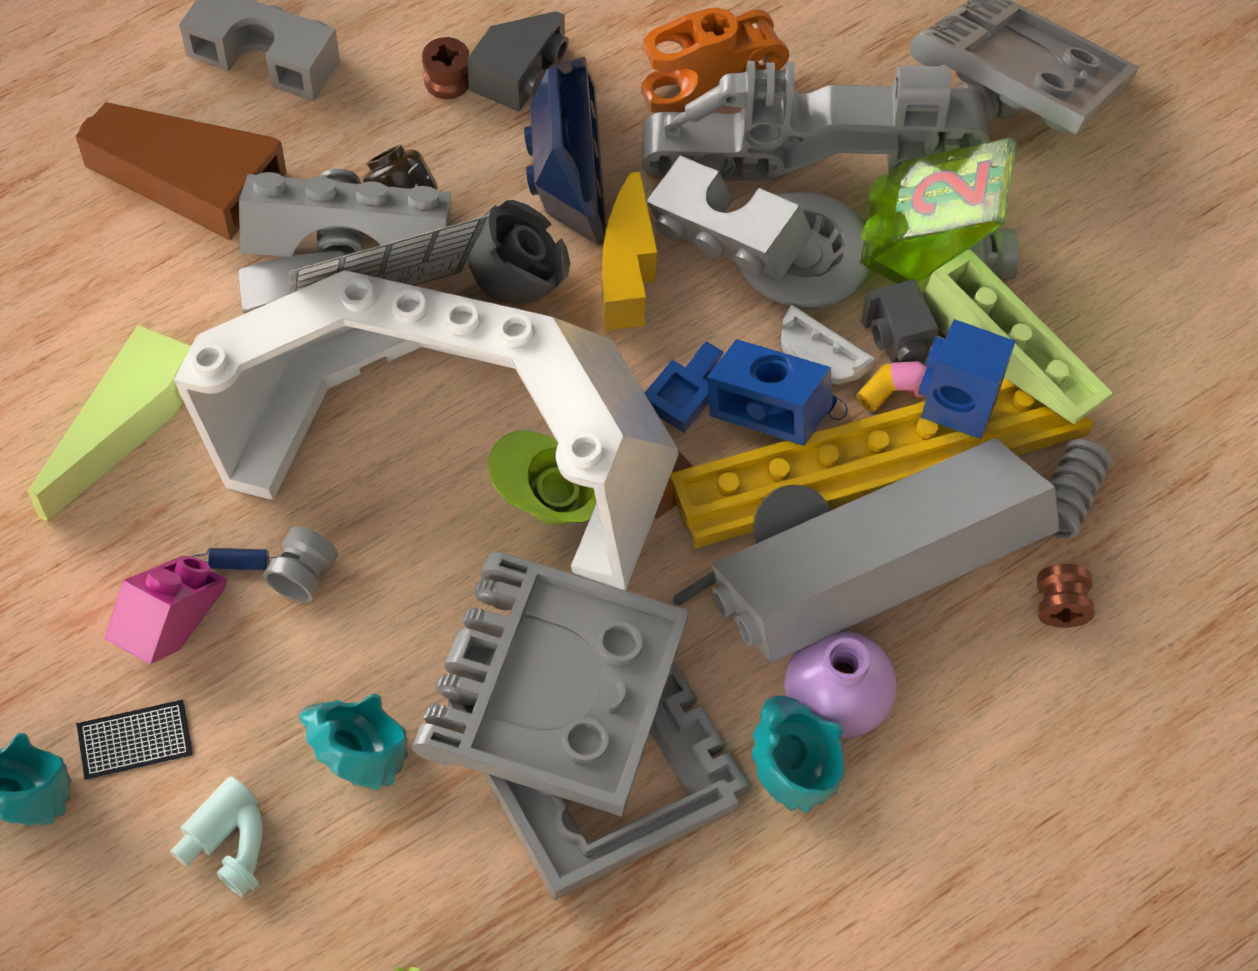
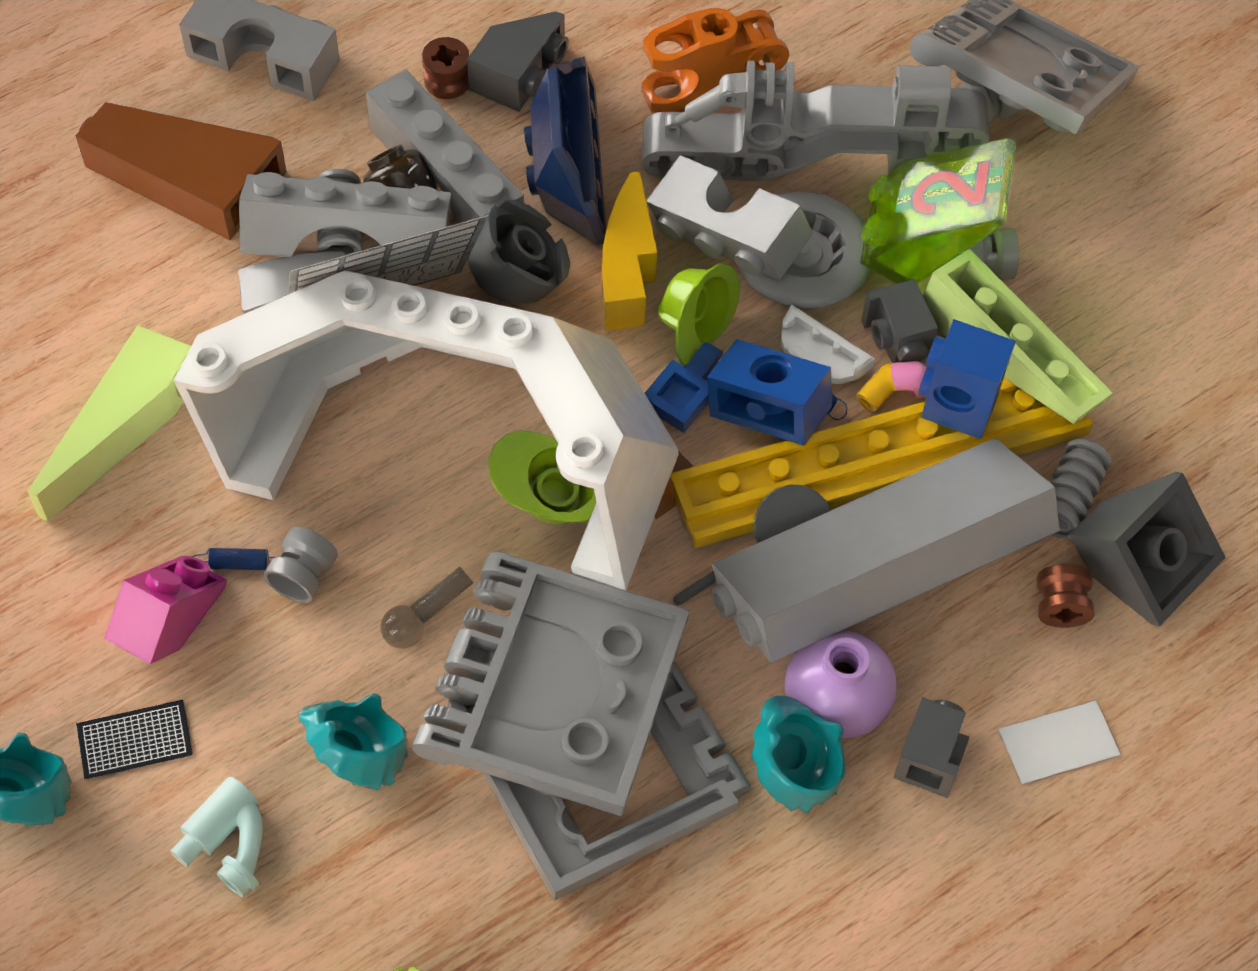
(404, 624): none -> clear smoke bar
(410, 116): none -> light grey arch
(699, 307): none -> lime piece
(933, 747): none -> dark grey brick
(1059, 742): none -> white sticker
(1149, 546): none -> dark grey slope

